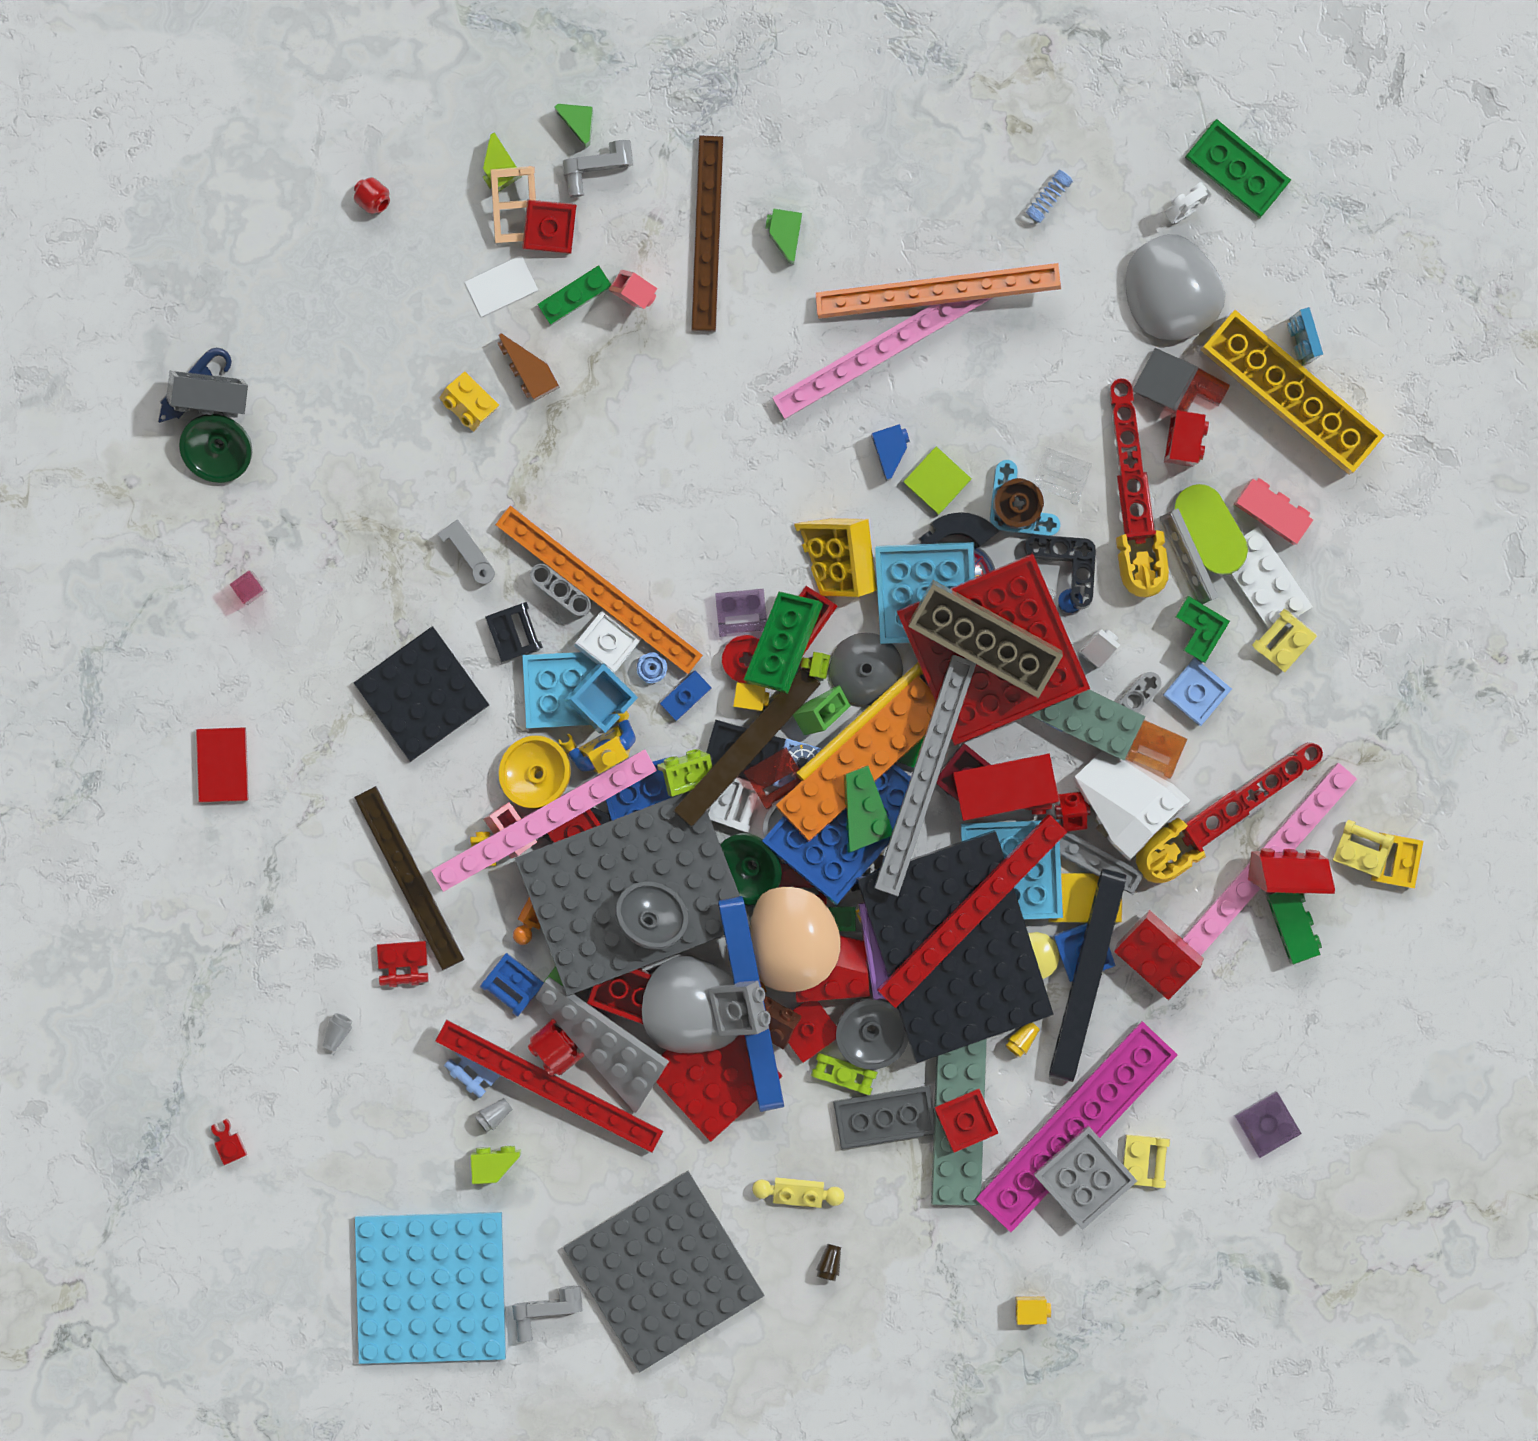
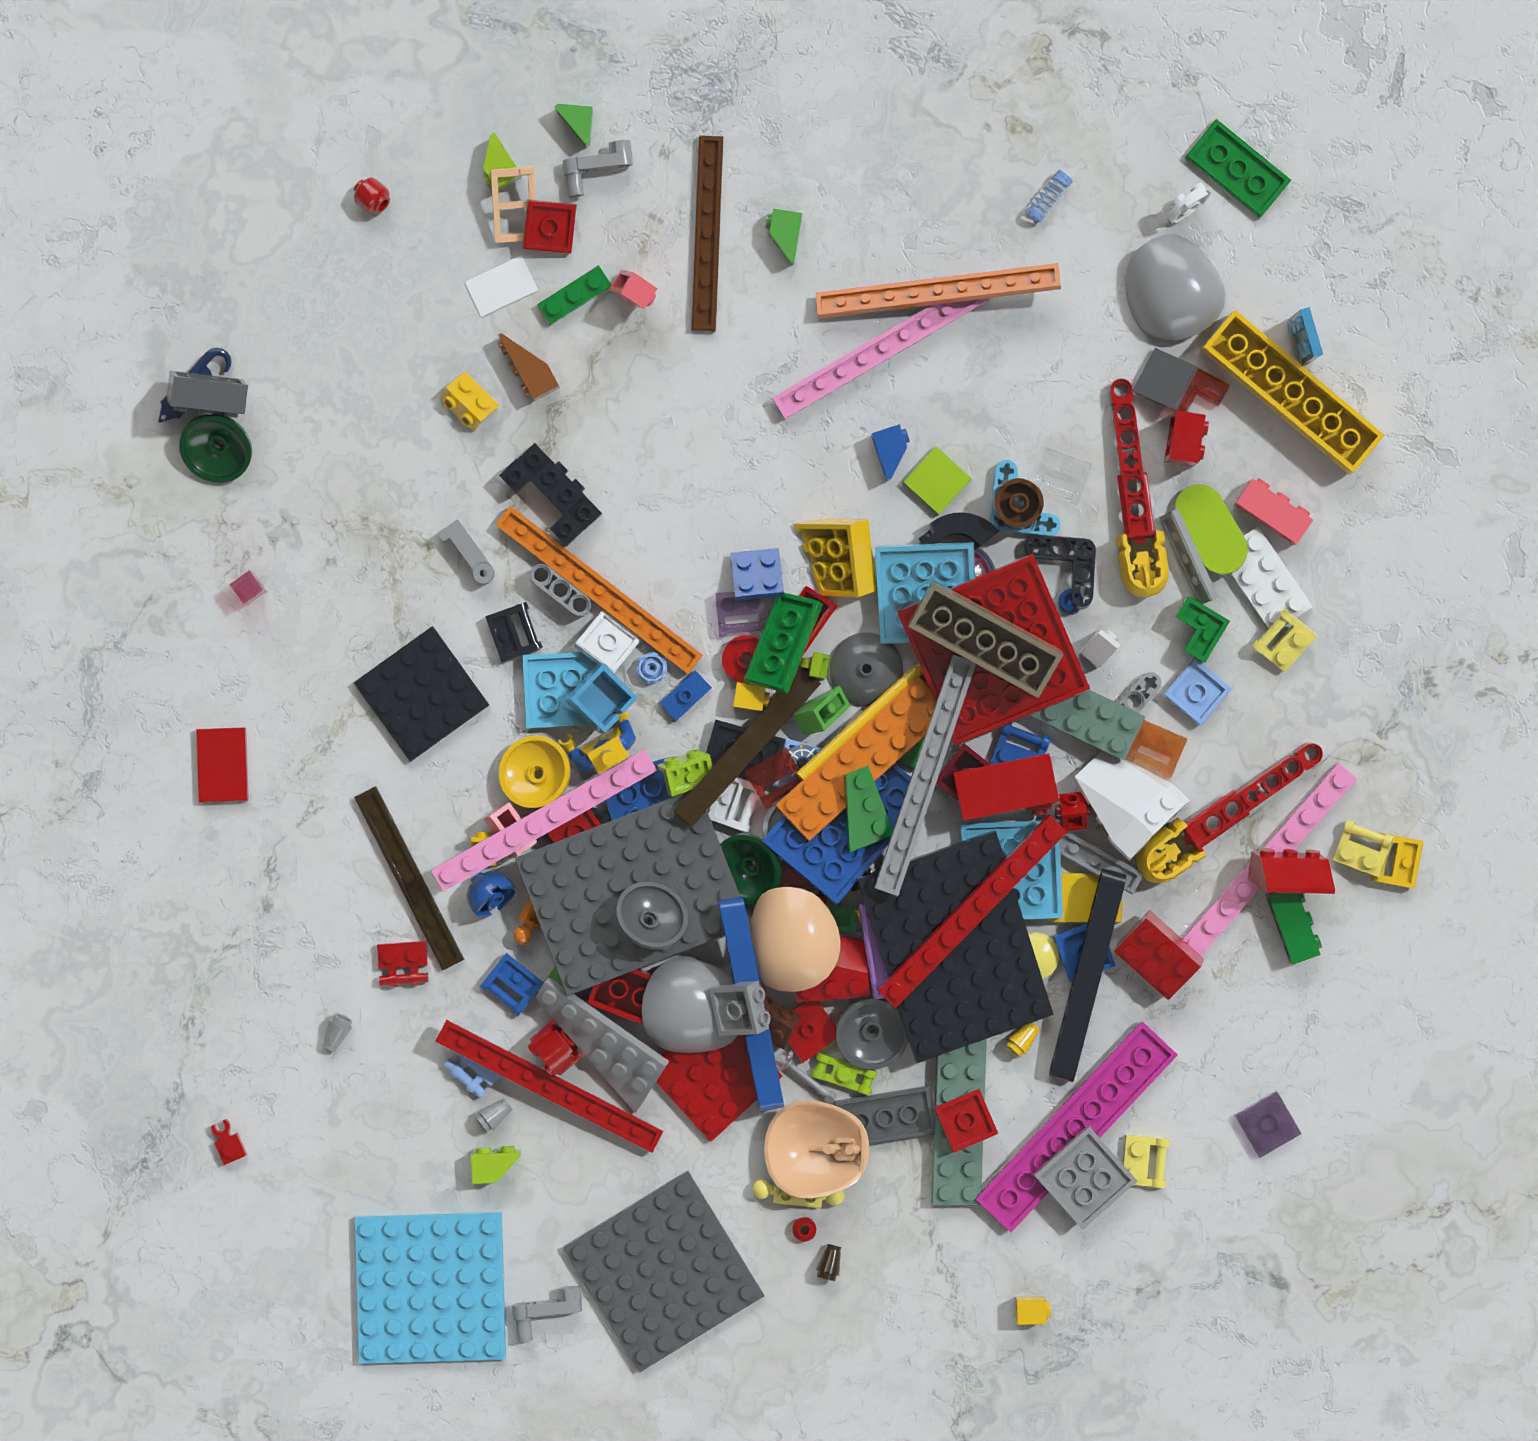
(489, 891): none -> blue cylinder
(557, 487): none -> black bracket
(757, 574): none -> plate
(785, 1061): none -> light grey piece
(804, 1221): none -> red plate
(815, 1149): none -> light nougat piece
(1007, 752): none -> blue plate

